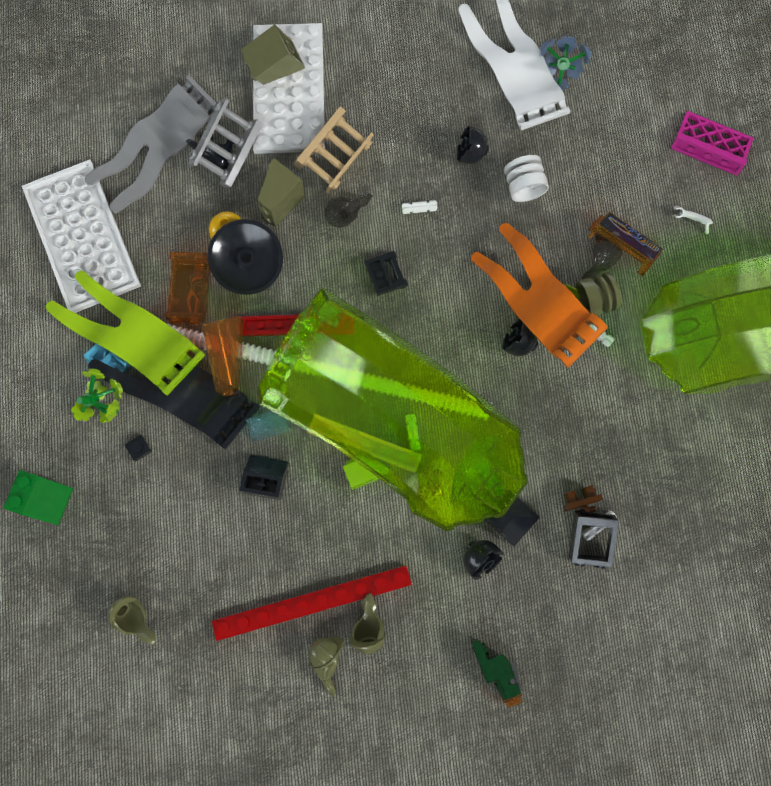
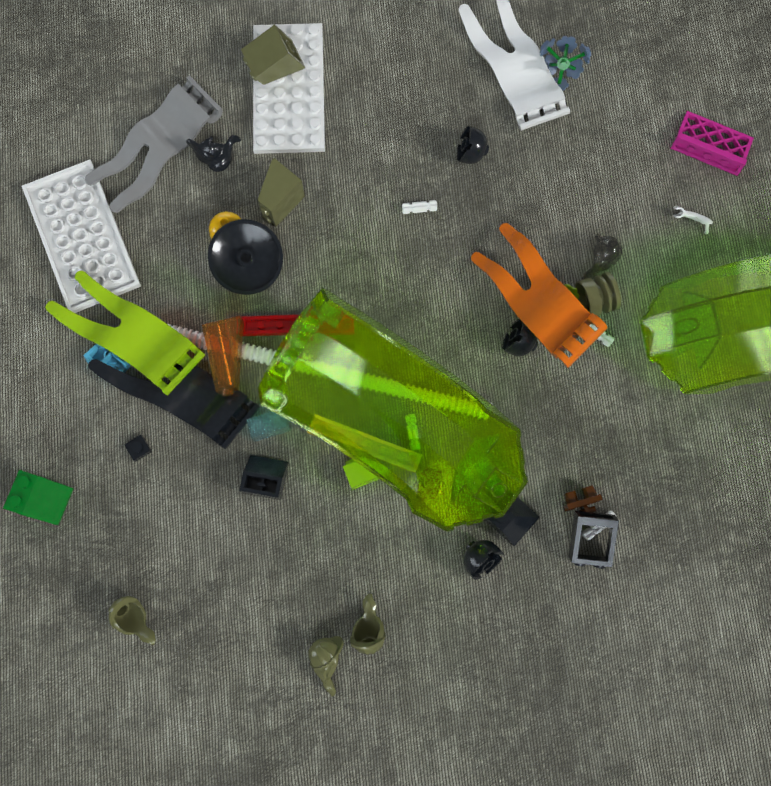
(92, 394): lime plant -> none
(188, 287): clear orange panel -> none
(243, 143): light grey fence -> none
(310, 603): red plate -> none
(328, 134): tan fence -> none
(343, 210): clear smoke piece -> none
(379, 274): black plate -> none
(500, 670): dark green plate -> none
(526, 178): white wheel -> none
(627, 239): panel -> none

